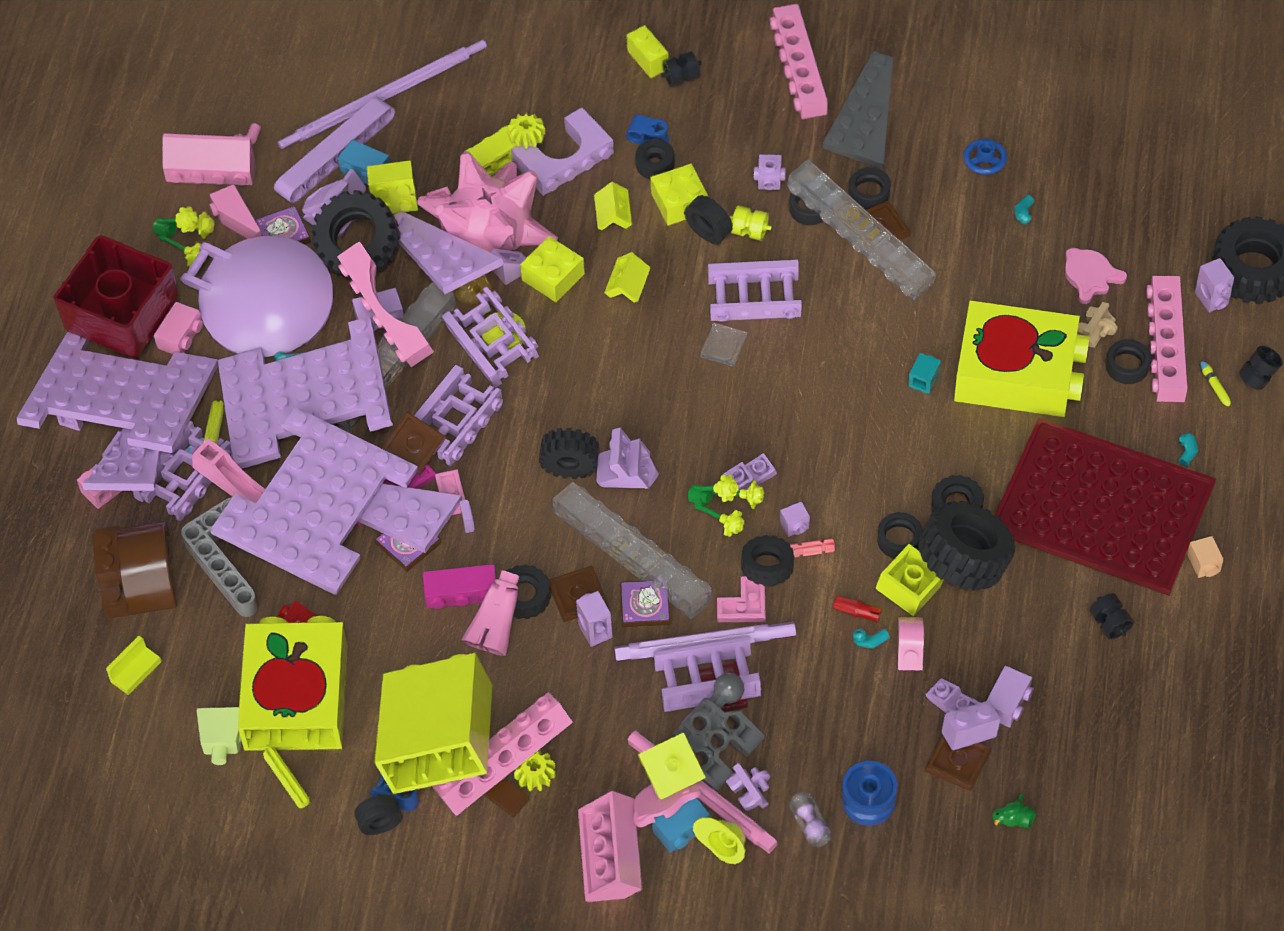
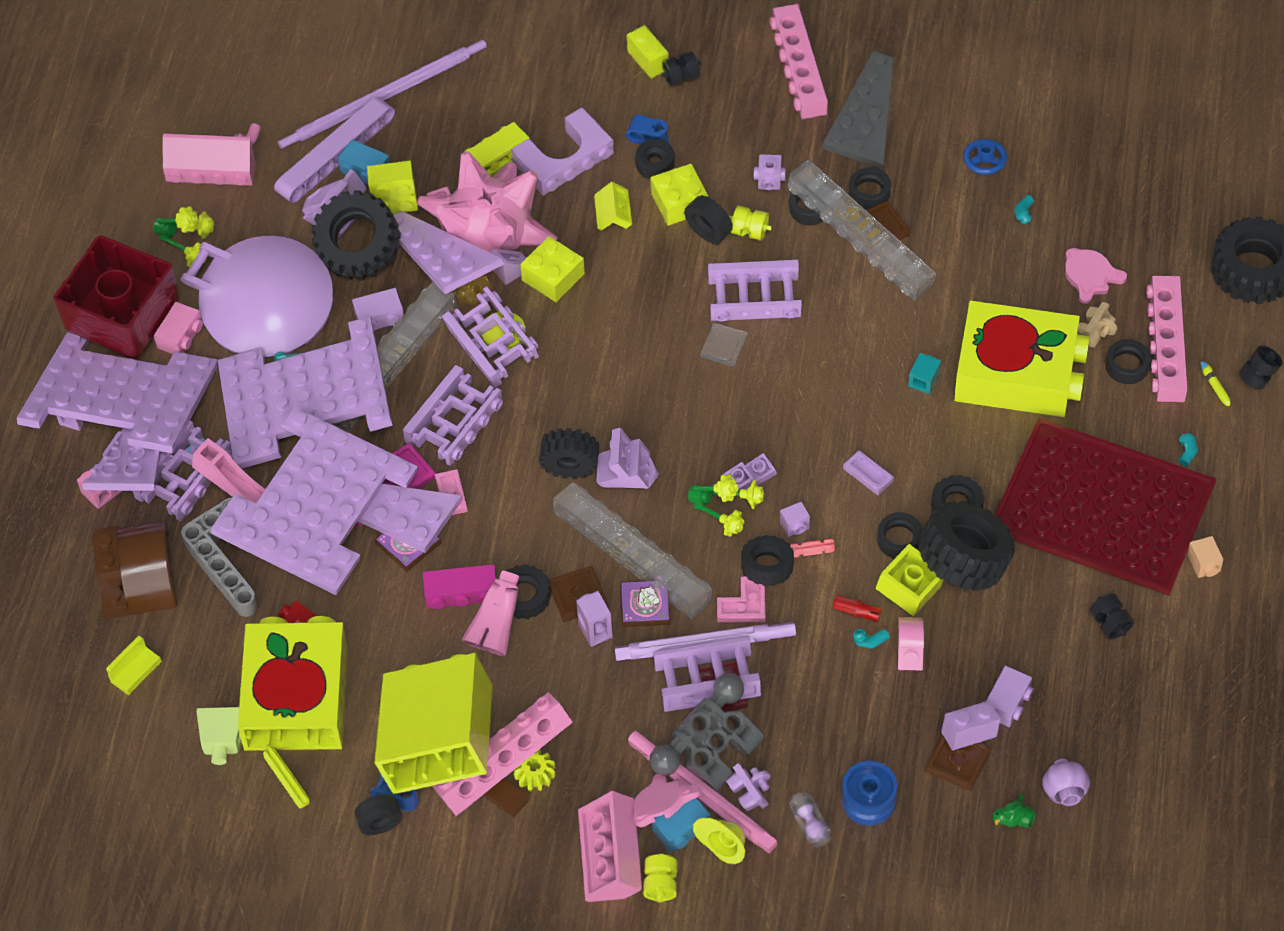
(214, 421): neon yellow axle -> none
(233, 212): bright pink slope -> none
(285, 224): tile -> none
(408, 338): bright pink arch -> none
(414, 441): reddish brown tile -> none
(467, 516): lavender tile -> none
(526, 131): neon yellow gear -> none
(628, 277): neon yellow panel -> none
(660, 873): none -> neon yellow wheel
(671, 766): neon yellow plate -> none
(868, 472): none -> lavender tile
(949, 697): lavender slope -> none
(1068, 779): none -> lavender plant
(1214, 285): lavender brick -> none

